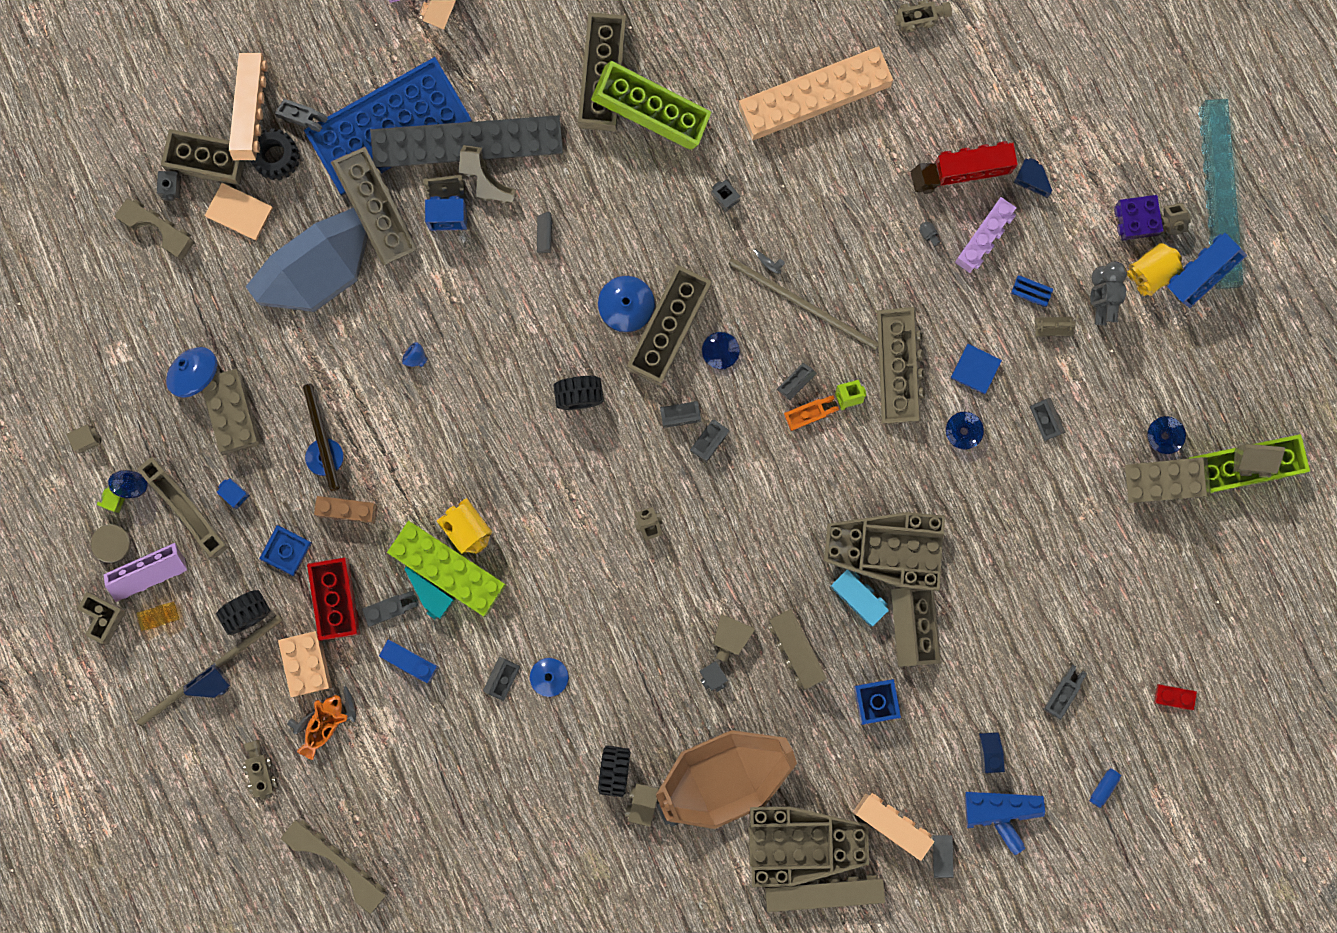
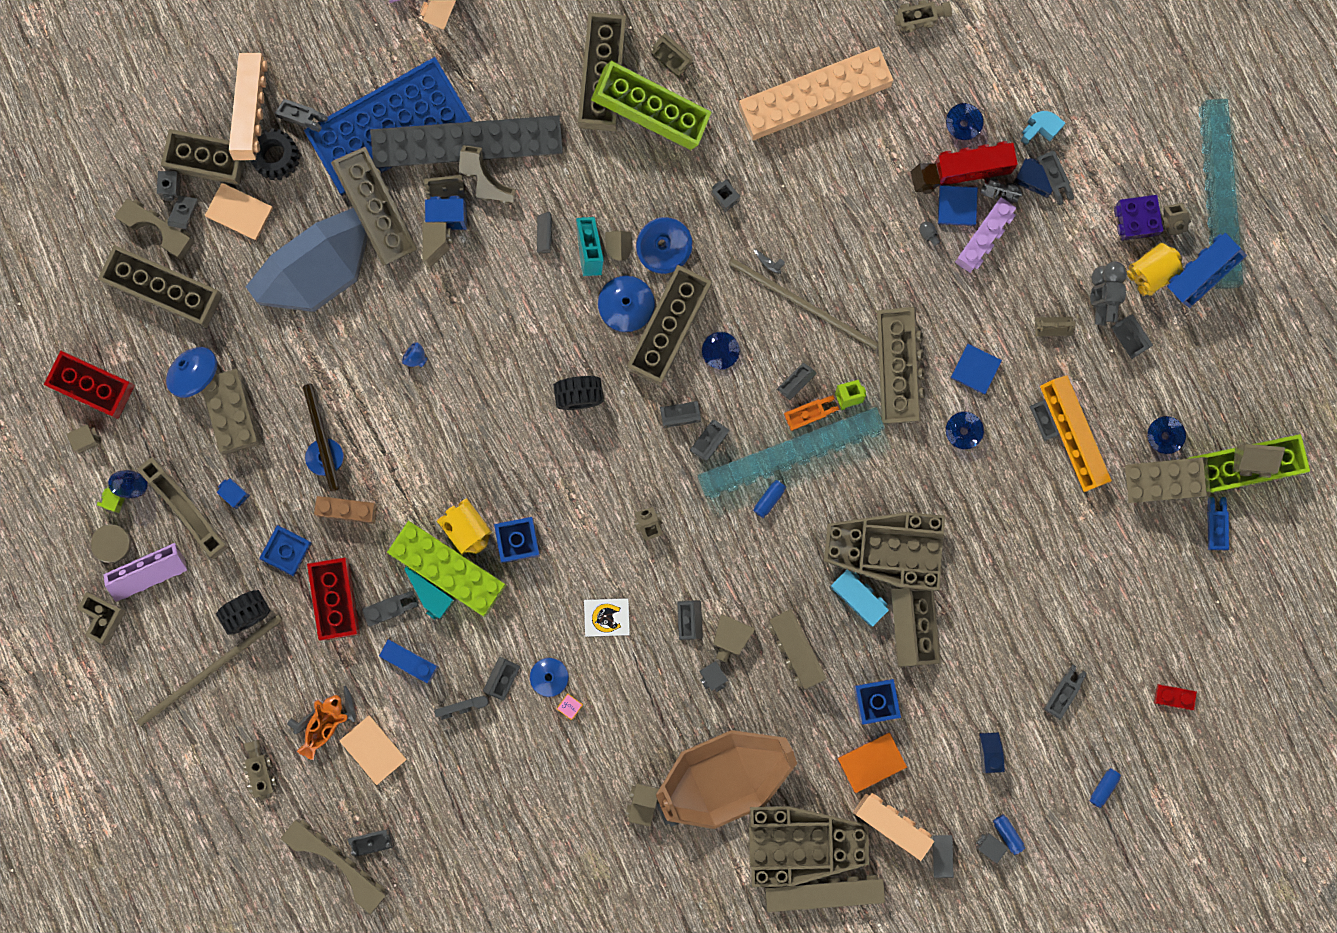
(89, 384): none -> red brick
(157, 616): clear yellow slope -> none
(160, 286): none -> dark tan brick
(182, 212): none -> dark grey plate
(208, 683): dark blue slope -> none
(304, 664): light nougat brick -> none
(370, 842): none -> dark grey hinge
(373, 750): none -> light nougat tile
(436, 242): none -> dark tan slope
(462, 707): none -> dark grey hinge
(517, 540): none -> blue brick
(569, 706): none -> bright pink tile
(589, 246): none -> teal slope
(606, 617): none -> sticker
(614, 771): black tyre -> none
(618, 244): none -> dark tan brick
(672, 55): none -> dark tan hinge
(672, 252): none -> blue dish
(689, 620): none -> dark grey slope
(769, 499): none -> blue piece
(791, 452): none -> clear light blue brick
(872, 762): none -> orange tile
(957, 205): none -> blue tile
(969, 114): none -> clear blue dish
(991, 847): none -> dark grey brick
(996, 807): blue wing -> none
(1011, 189): none -> dark grey hinge
(1034, 284): blue tile -> none
(1045, 123): none -> medium azure brick
(1056, 176): none -> dark grey hinge
(1075, 433): none -> light orange brick
(1131, 336): none -> dark grey hinge
(1218, 525): none -> blue hinge

